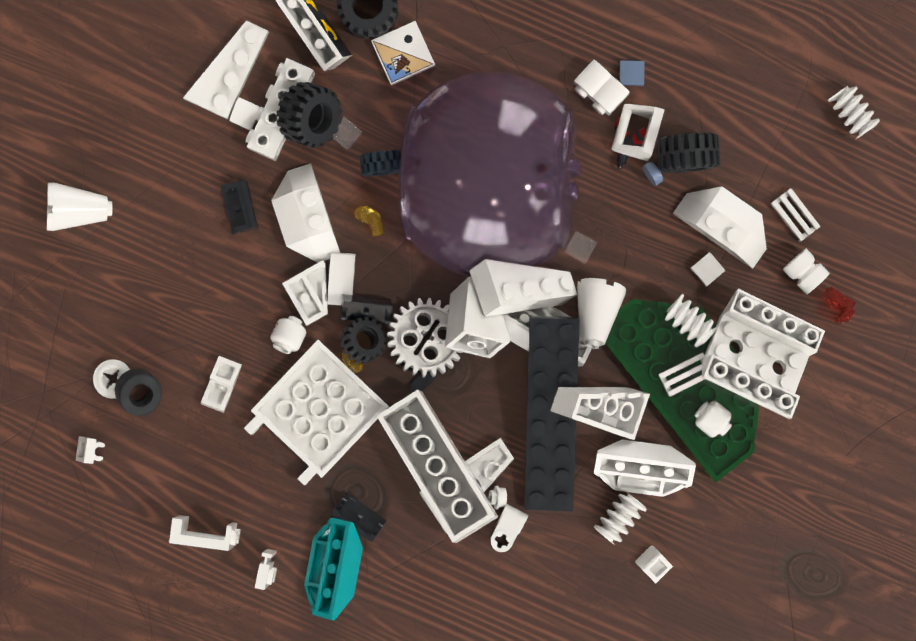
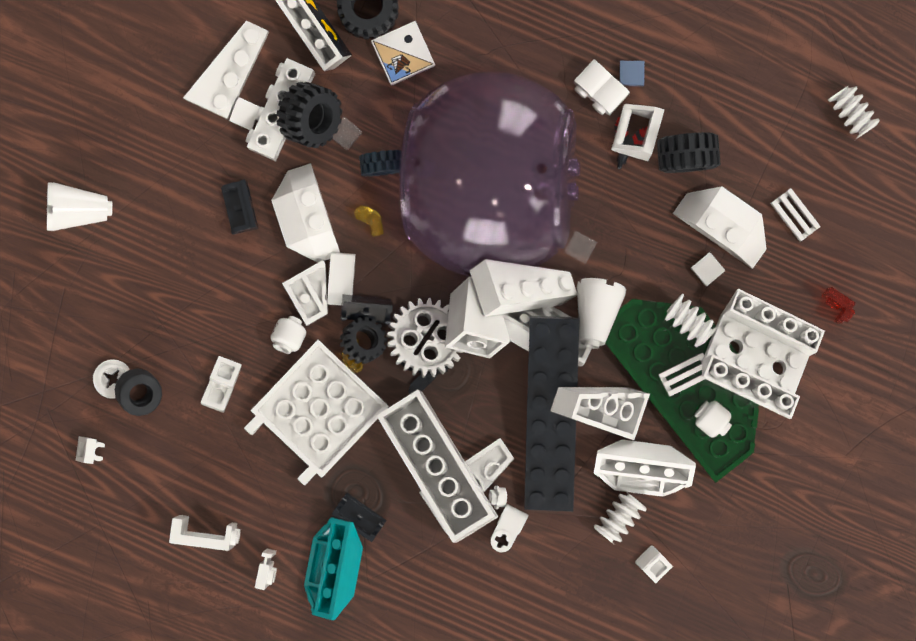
(652, 173): sand blue tile -> none
(807, 272): white wheel -> none

